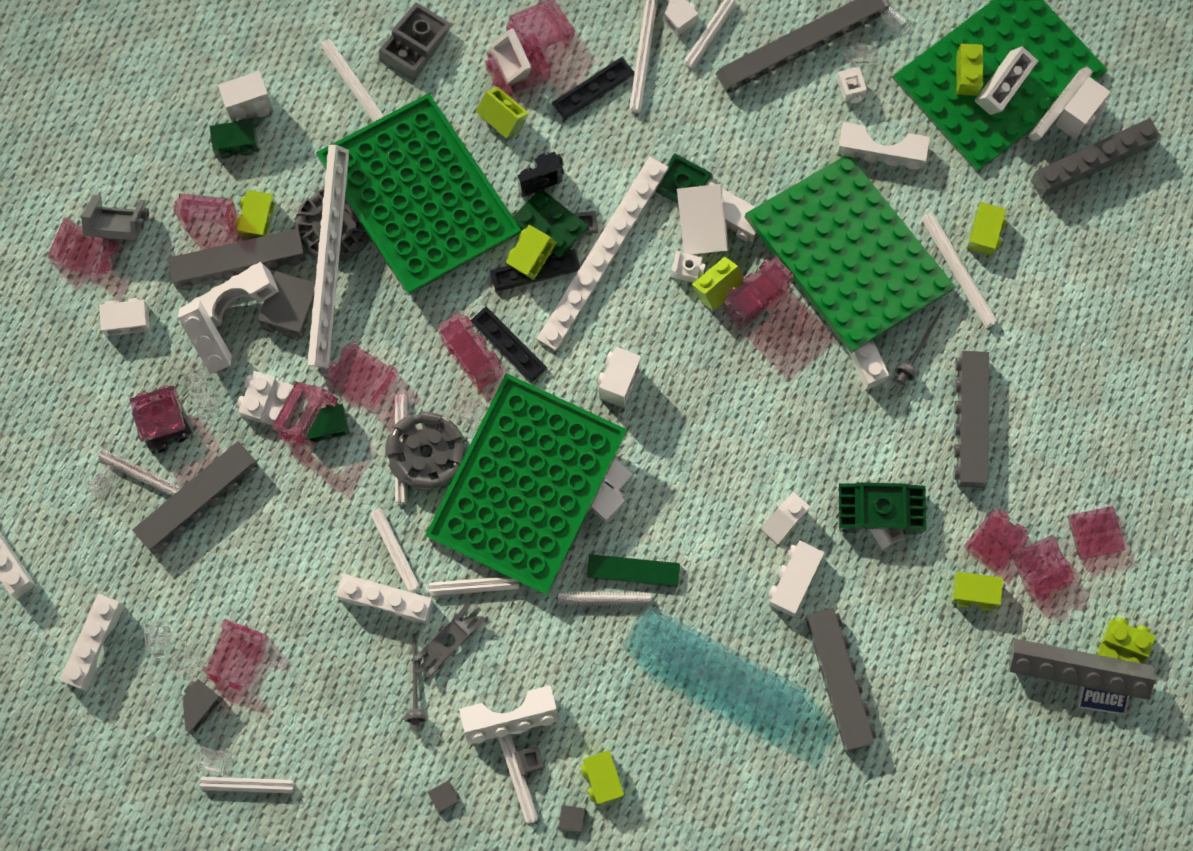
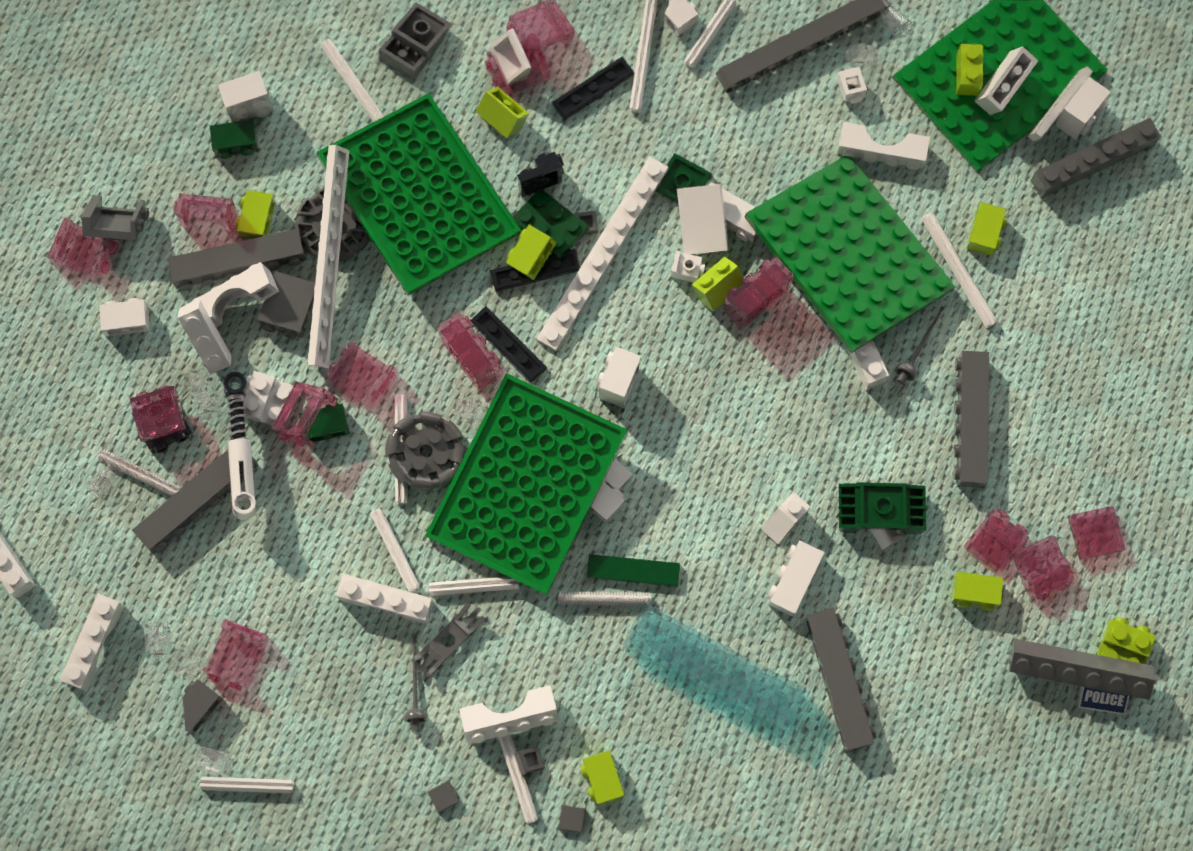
(239, 447): none -> piece

